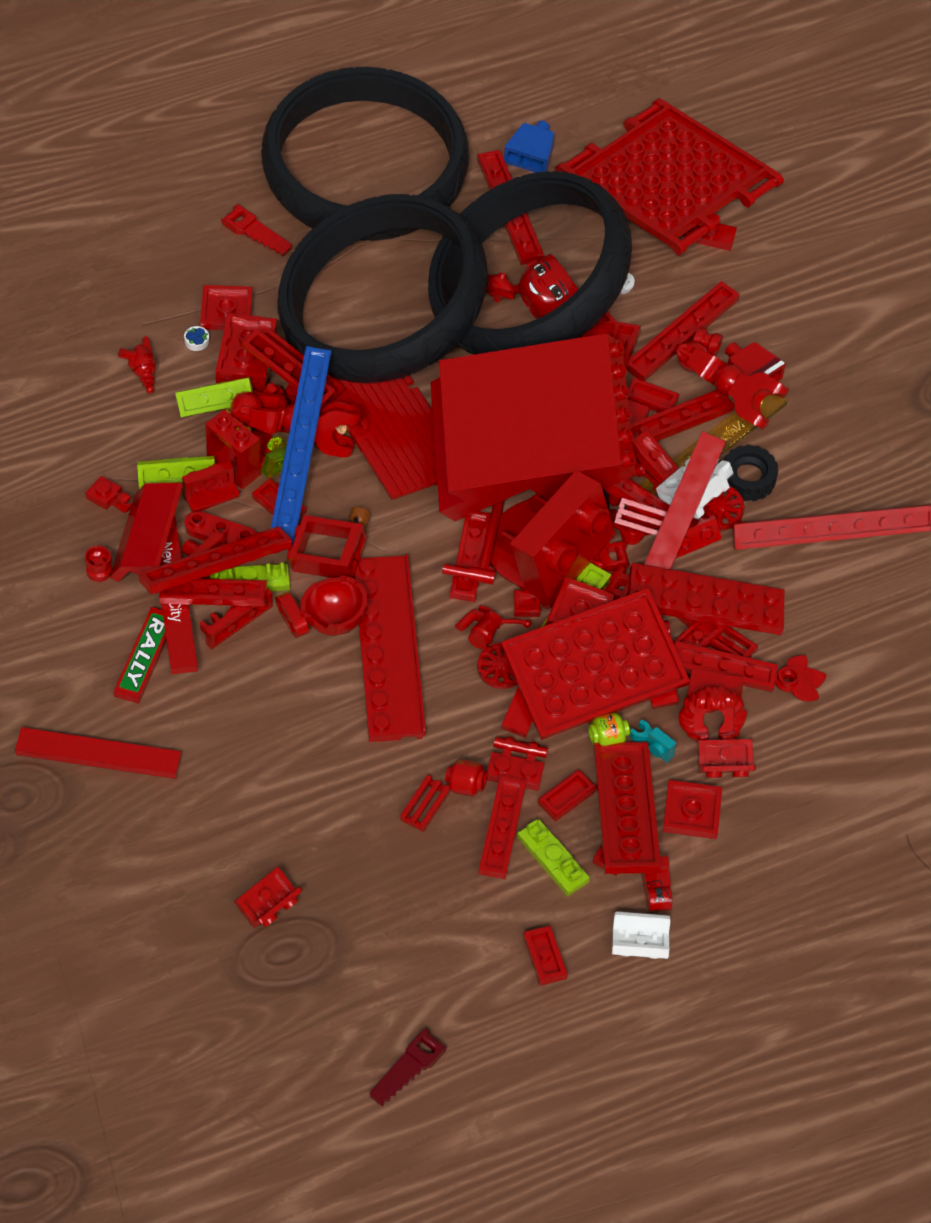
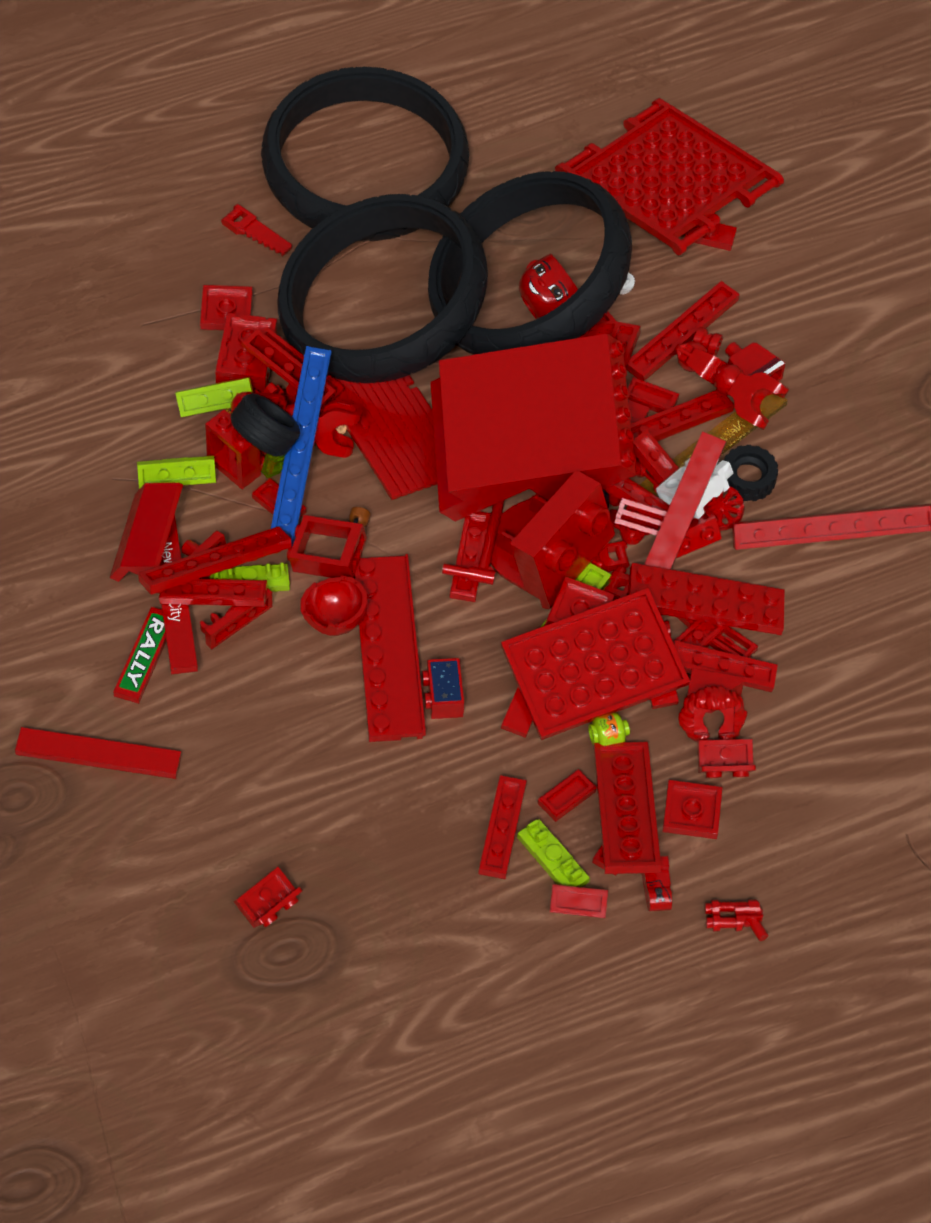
(98, 563): red wheel -> none
(107, 493): red plate -> none
(141, 362): red piece -> none
(196, 338): tile -> none
(210, 486): red bracket -> none
(211, 523): red plate -> none
(265, 425): none -> black tyre
(291, 614): red beam -> none
(408, 1066): dark red piece -> none
(435, 786): red tile -> none
(444, 688): none -> brick
(466, 777): red head -> none
(488, 622): red piece -> none
(497, 666): red wheel -> none
(500, 287): red piece -> none
(517, 767): red plate -> none
(520, 228): red tile -> none
(525, 604): red tile -> none
(530, 147): blue torso -> none
(545, 955): red plate -> none
(578, 901): none -> red tile
(640, 935): white bracket -> none
(658, 742): teal plate -> none
(745, 915): none -> red piece
(803, 679): red plate -> none

